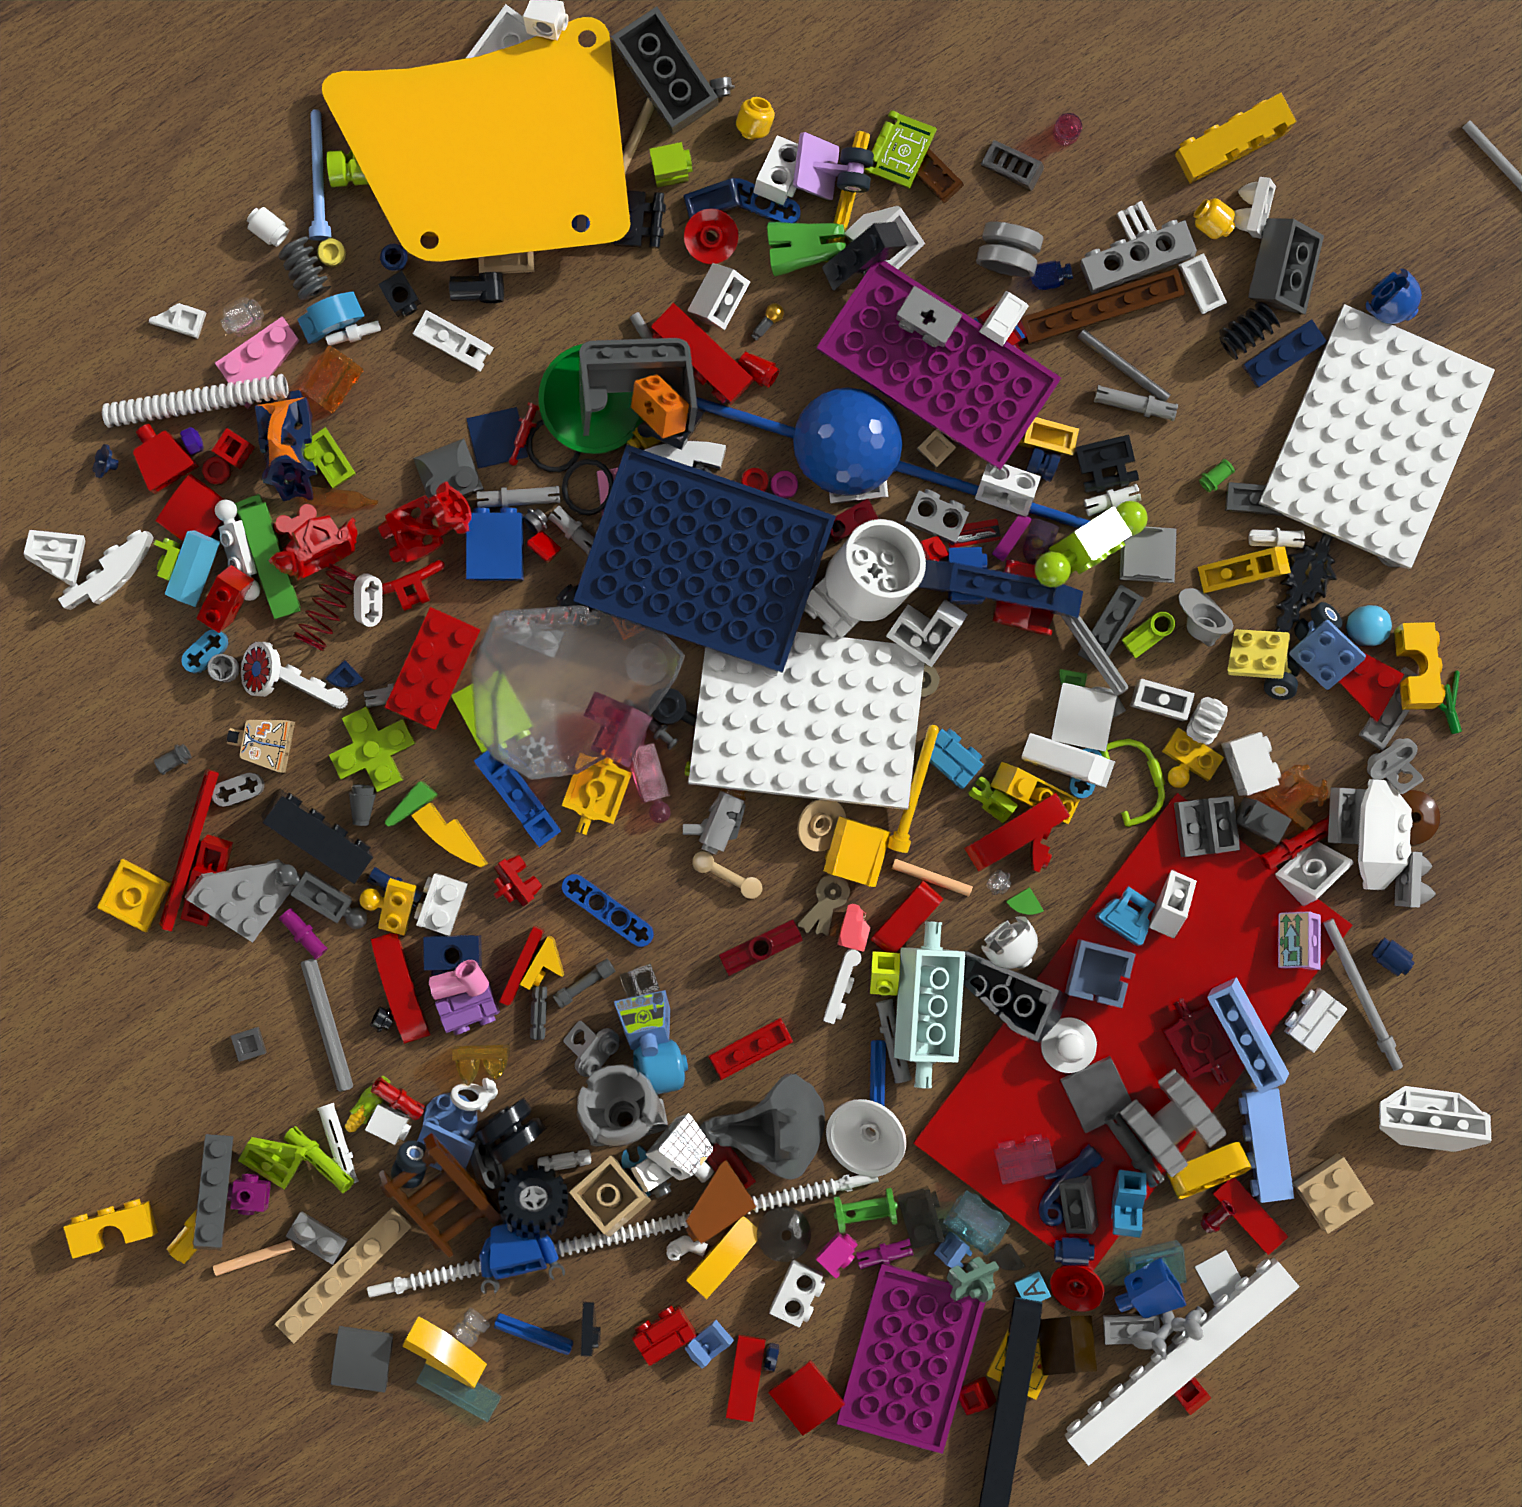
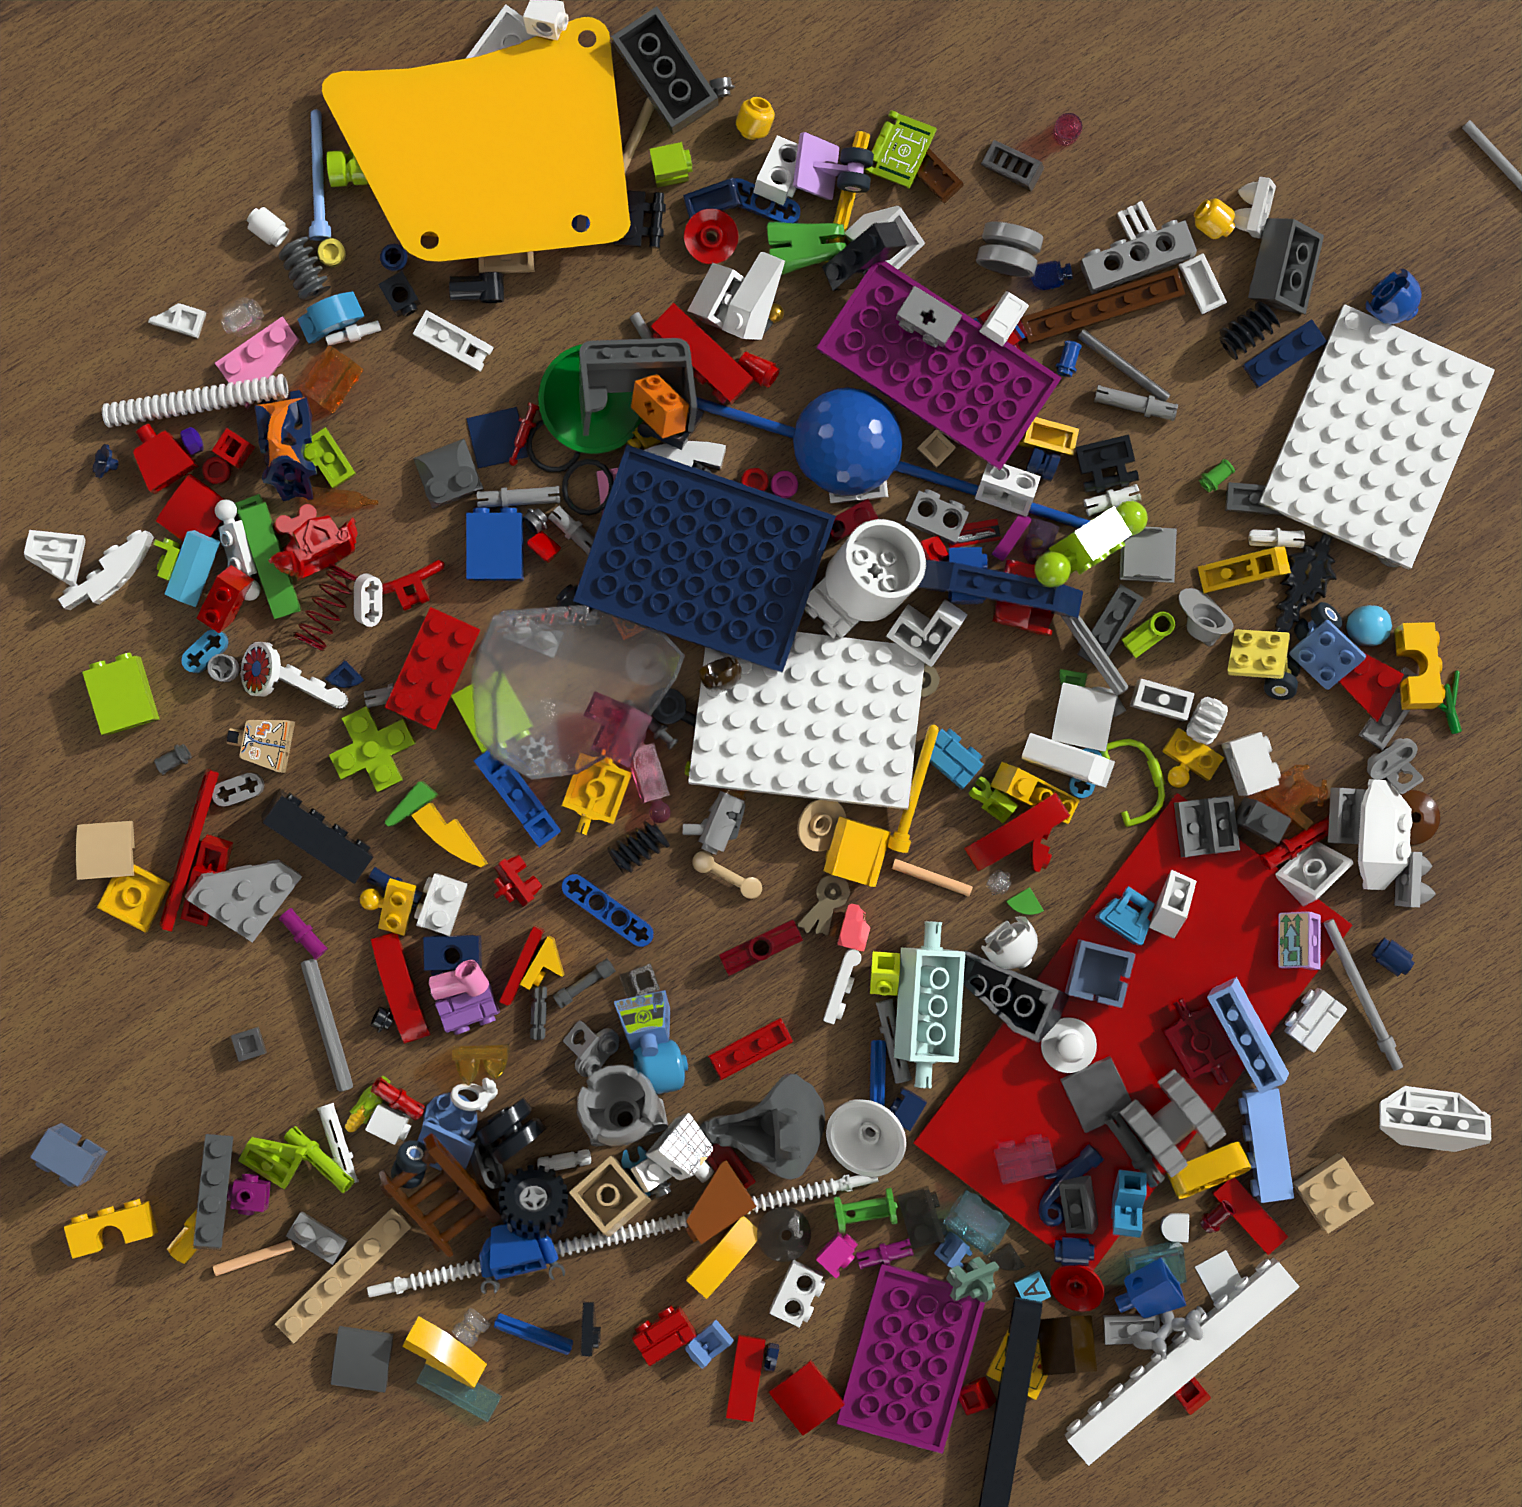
(61, 1155): none -> sand blue piece
(104, 850): none -> tan slope
(120, 694): none -> lime brick
(321, 896): dark grey plate -> none
(361, 803): dark grey cone -> none
(446, 506): red hips -> none
(638, 847): none -> black piece
(684, 1245): white arm -> none
(720, 674): none -> dark brown hair
(754, 298): none -> white slope
(907, 918): red beam -> none
(908, 1108): none -> dark blue brick
(1068, 359): none -> blue pin
(1175, 1227): none -> white tile
(1235, 138): yellow wedge -> none

